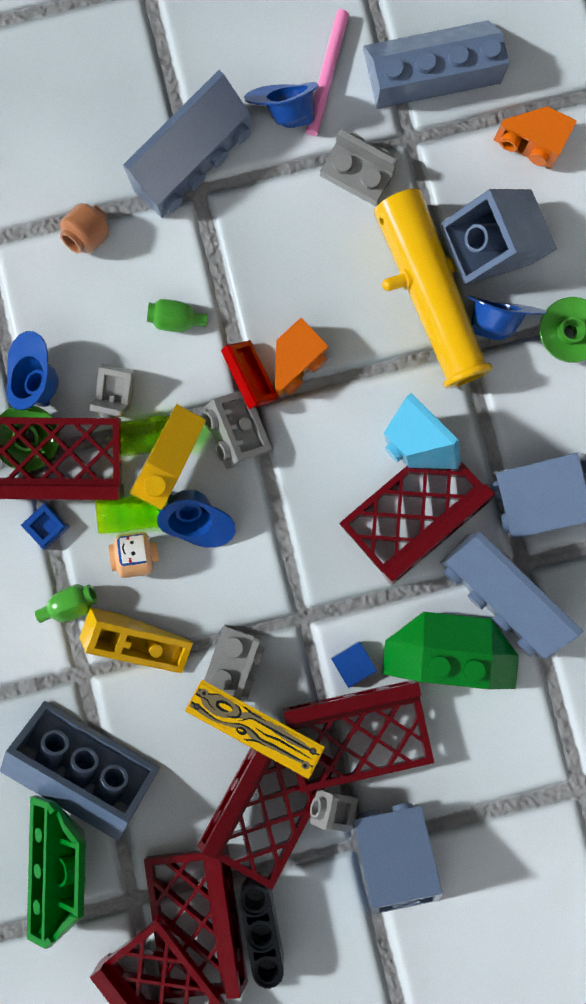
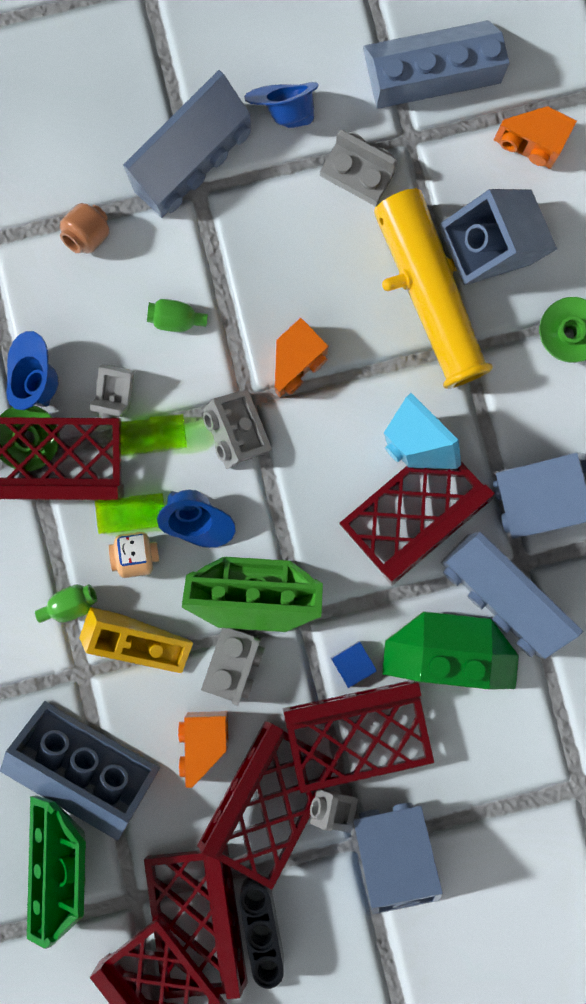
(45, 526): blue tile -> none
(168, 457): yellow slope -> none
(205, 743): none -> orange slope
(249, 374): red tile -> none
(253, 594): none -> bright green wedge
(255, 729): tile -> none
(328, 70): bright pink bar -> none
(499, 319): blue piece -> none

